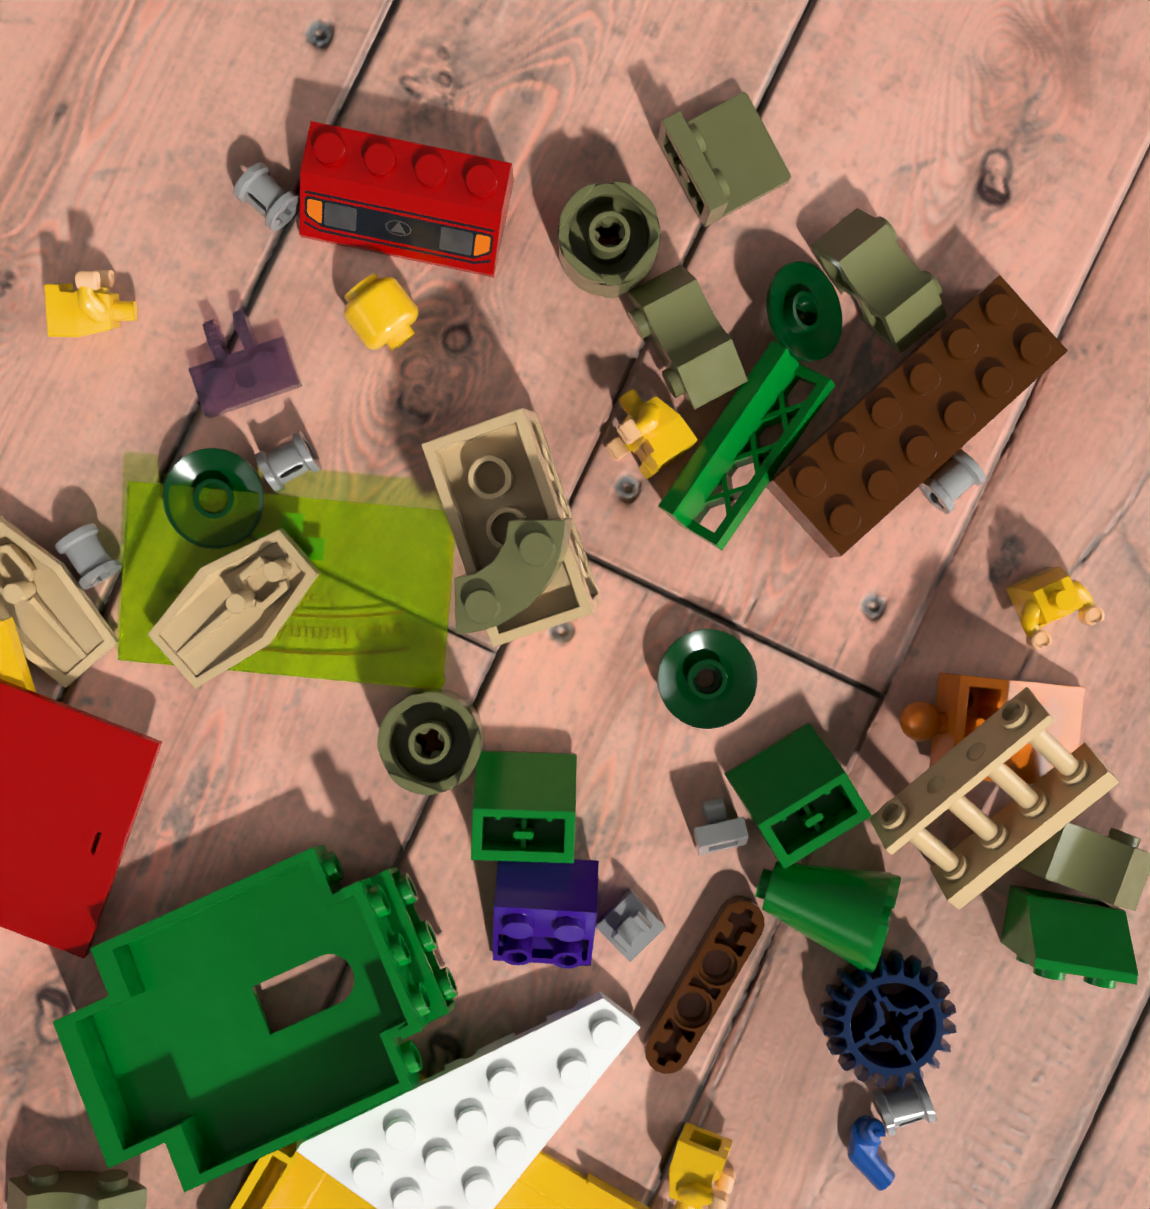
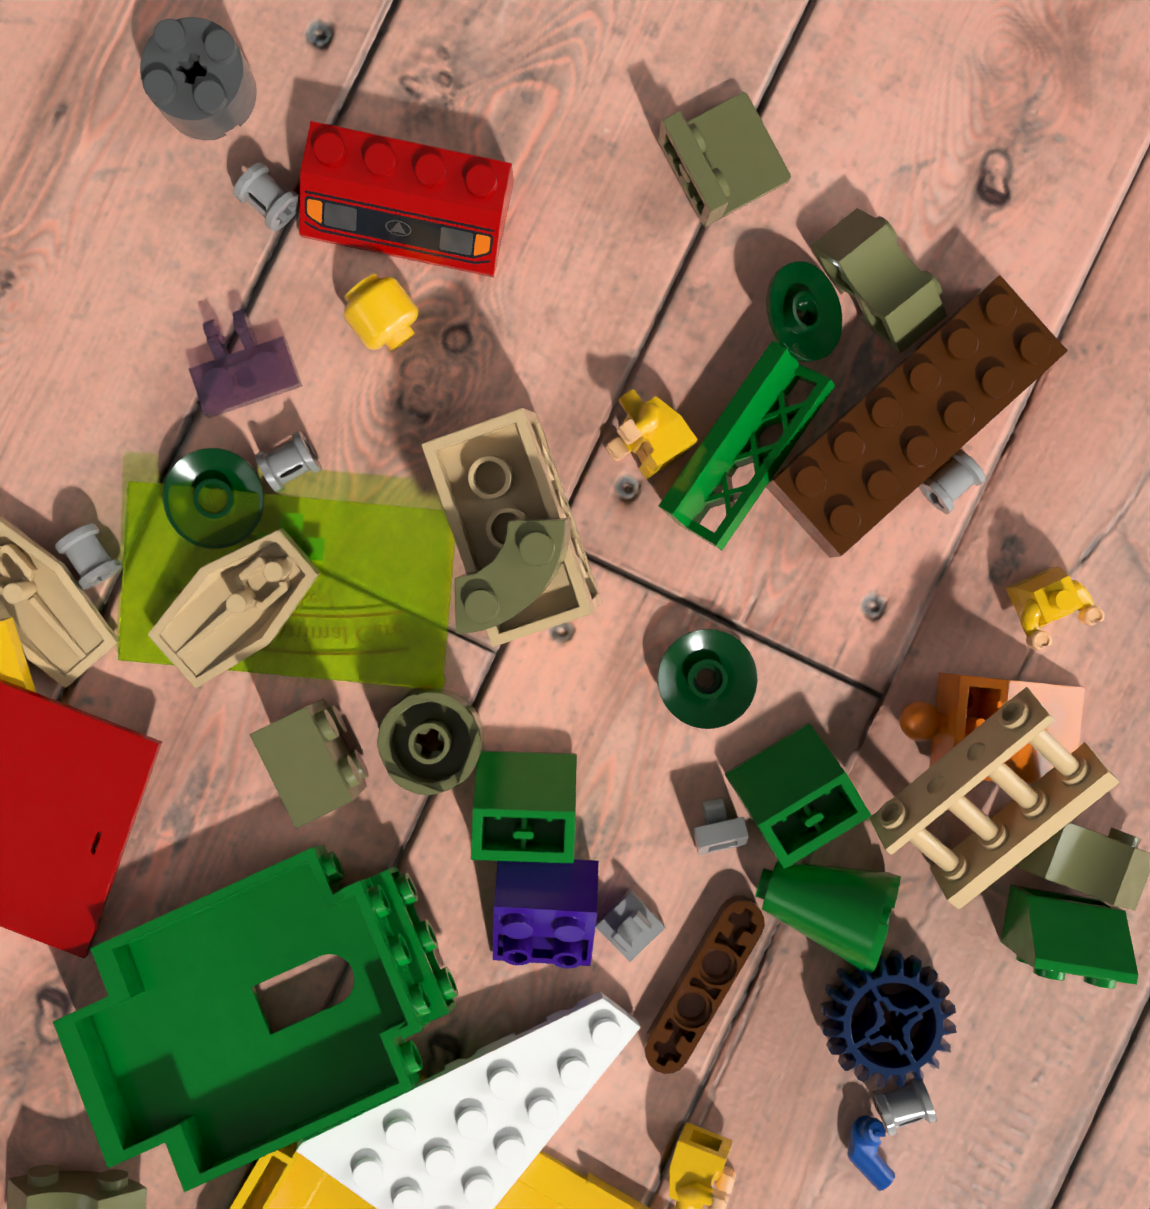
(87, 309): yellow piece -> none
(198, 77): none -> dark grey brick
(311, 762): none -> olive brick
(604, 211): olive brick -> none
(686, 336): olive brick -> none

